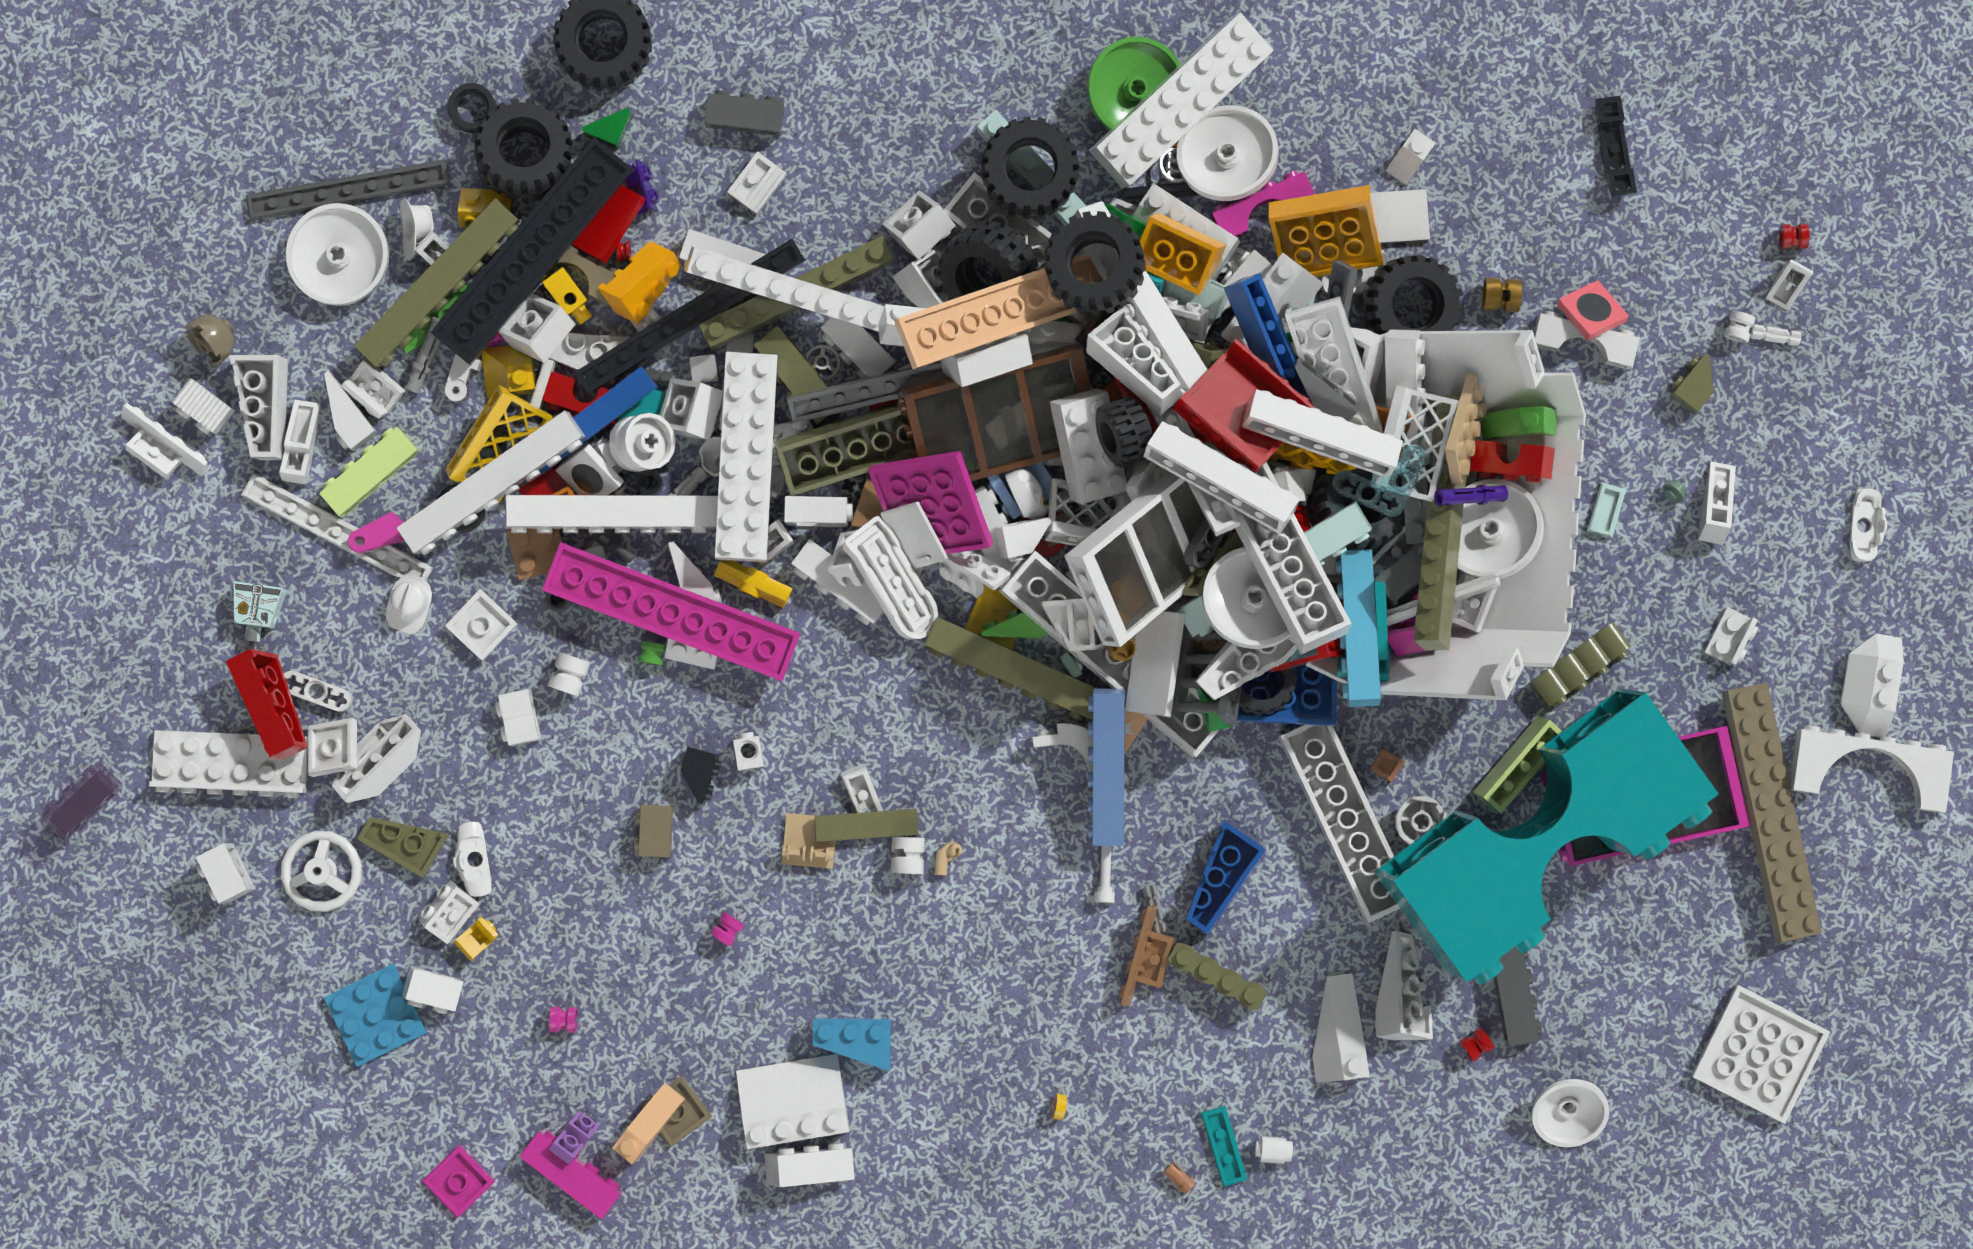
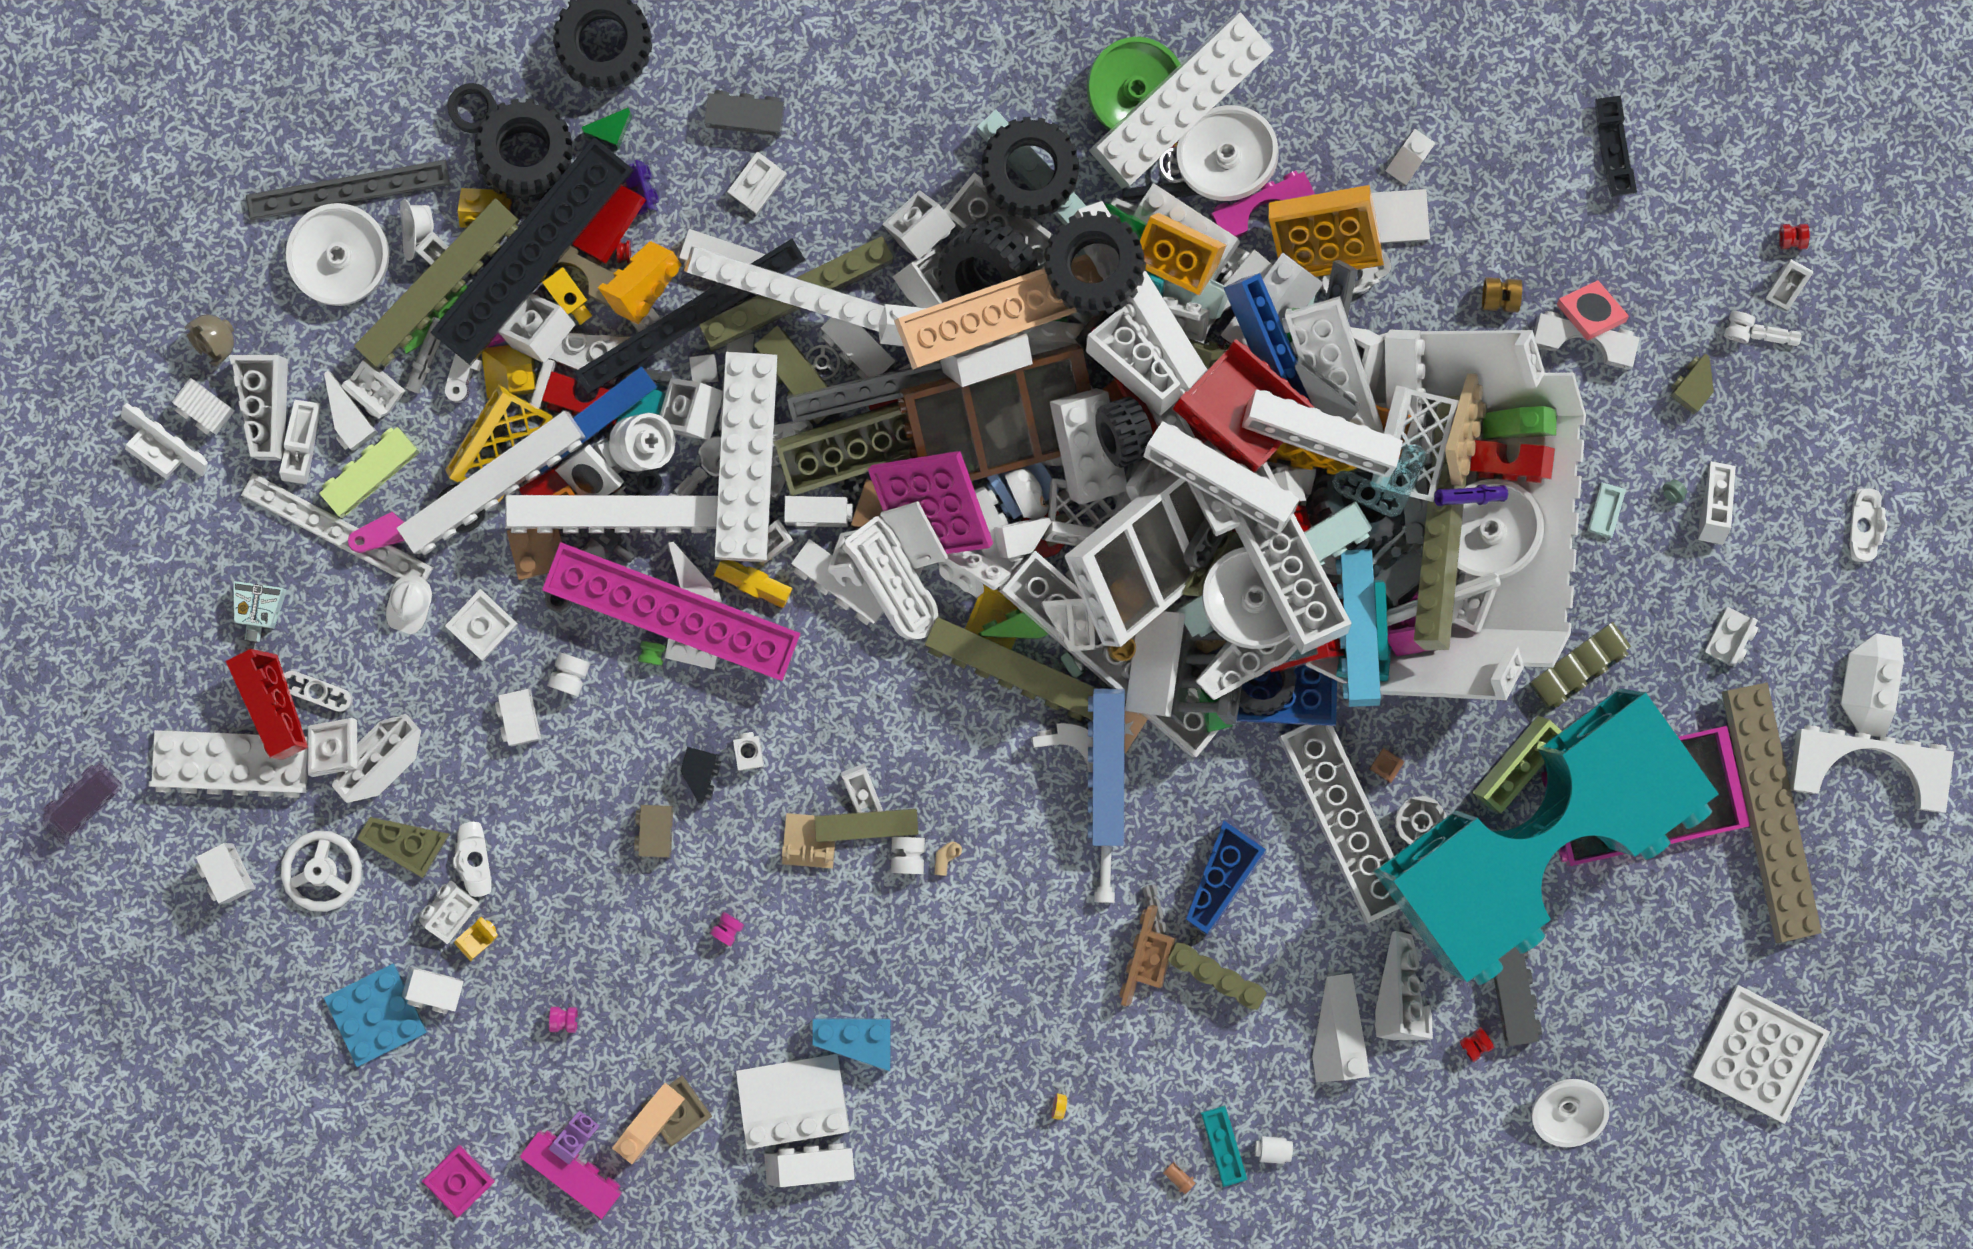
(1417, 268): black tyre -> none

